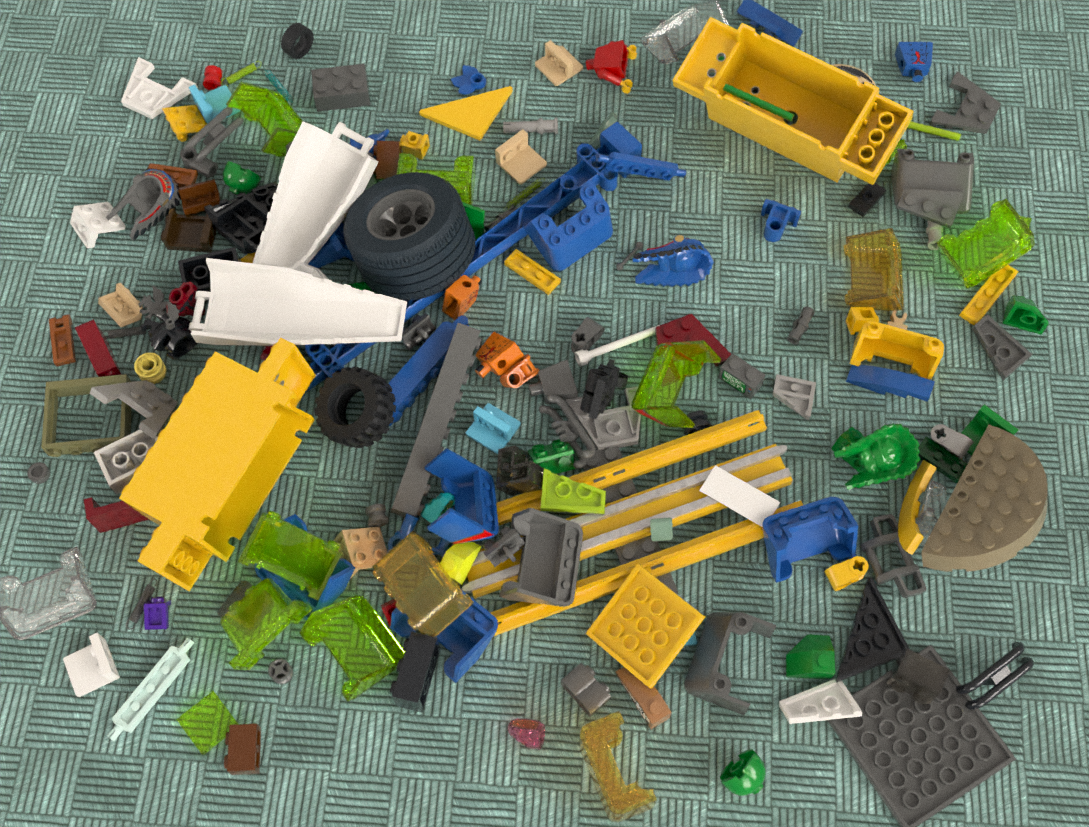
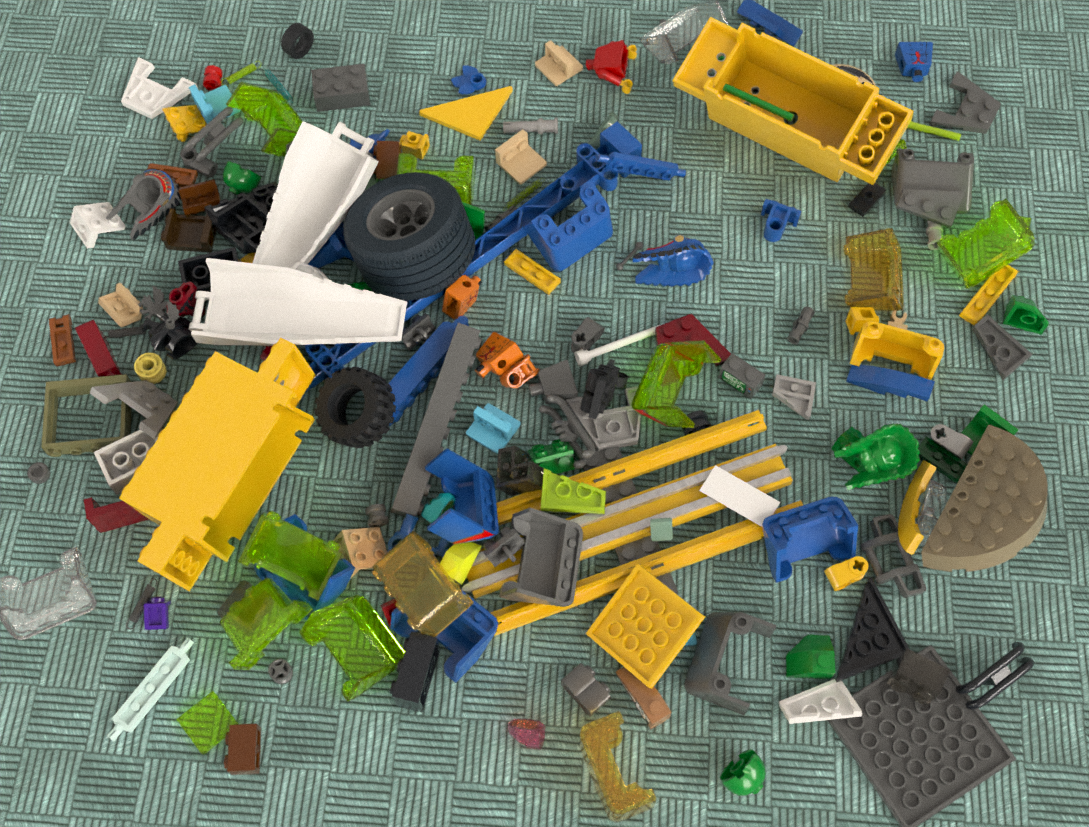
(91, 666): white bracket -> none

